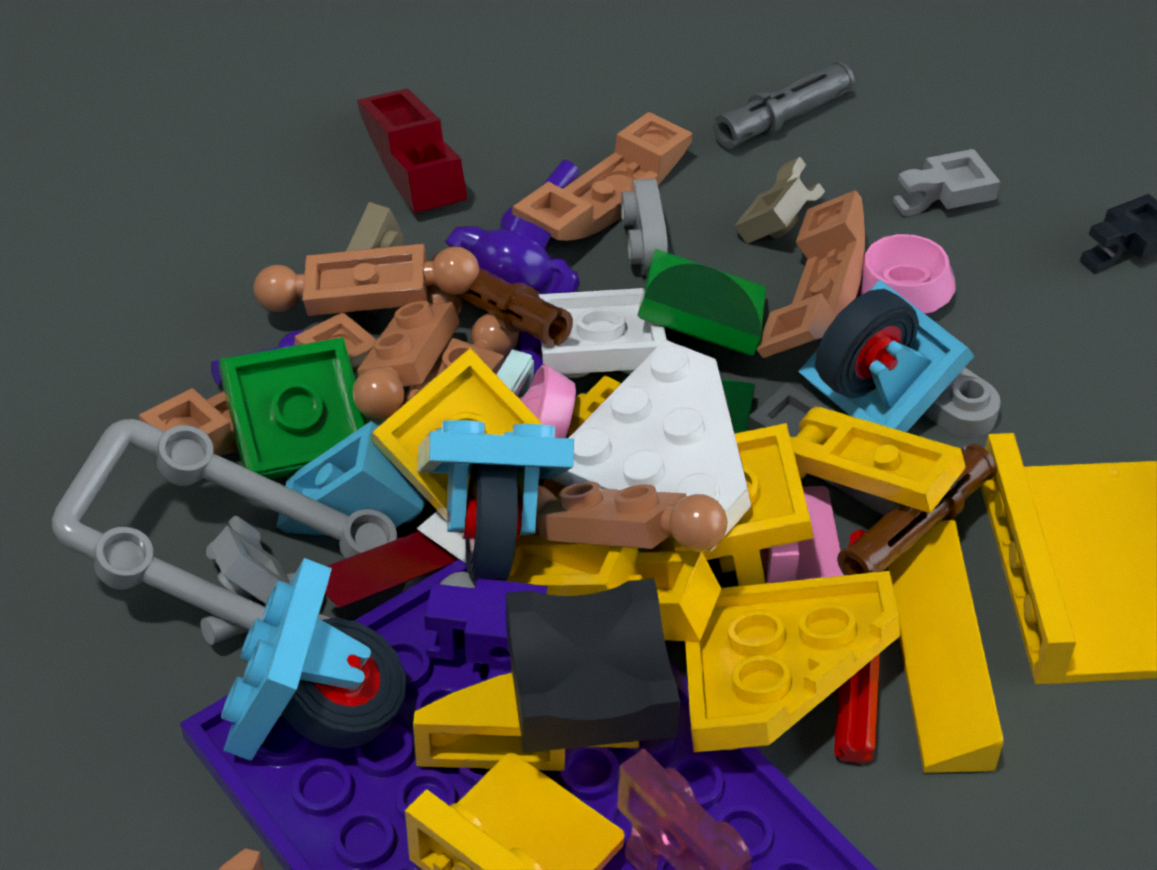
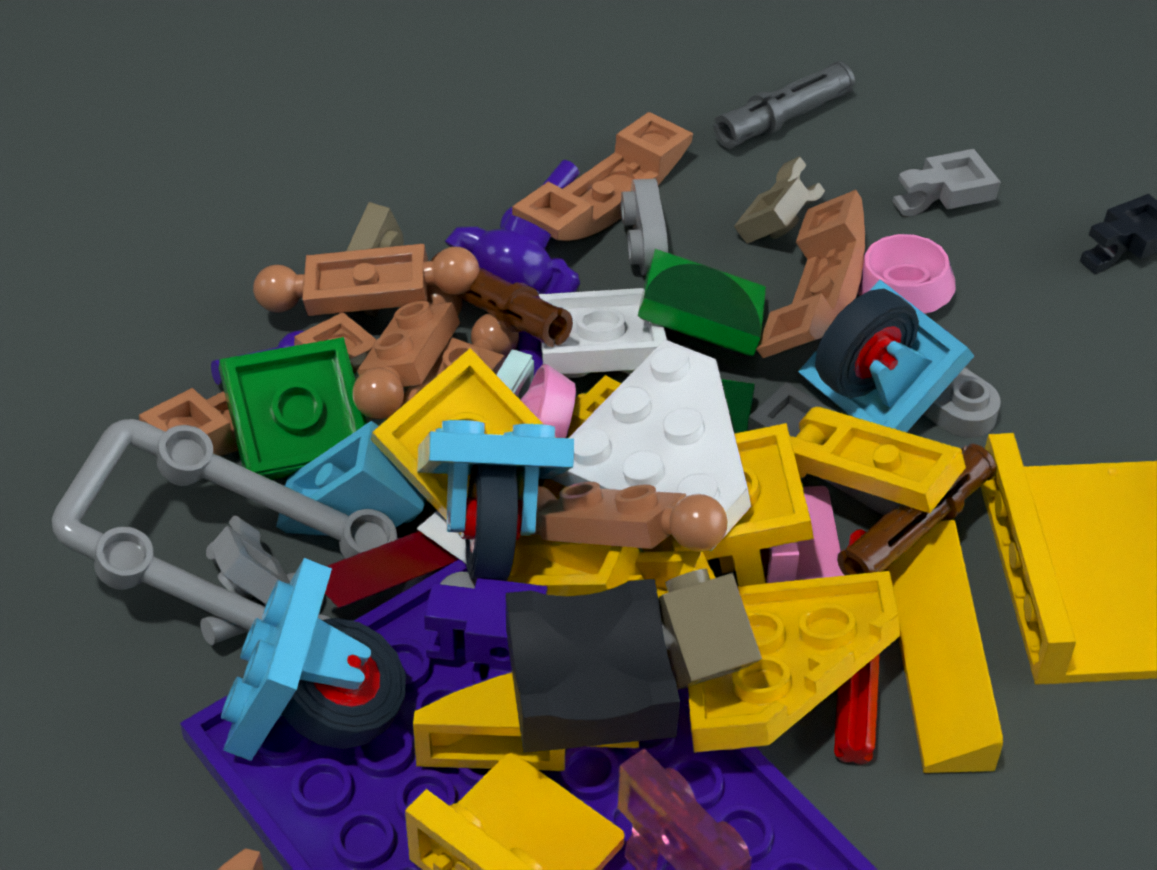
(413, 150): dark red slope -> none
(705, 628): none -> dark tan brick

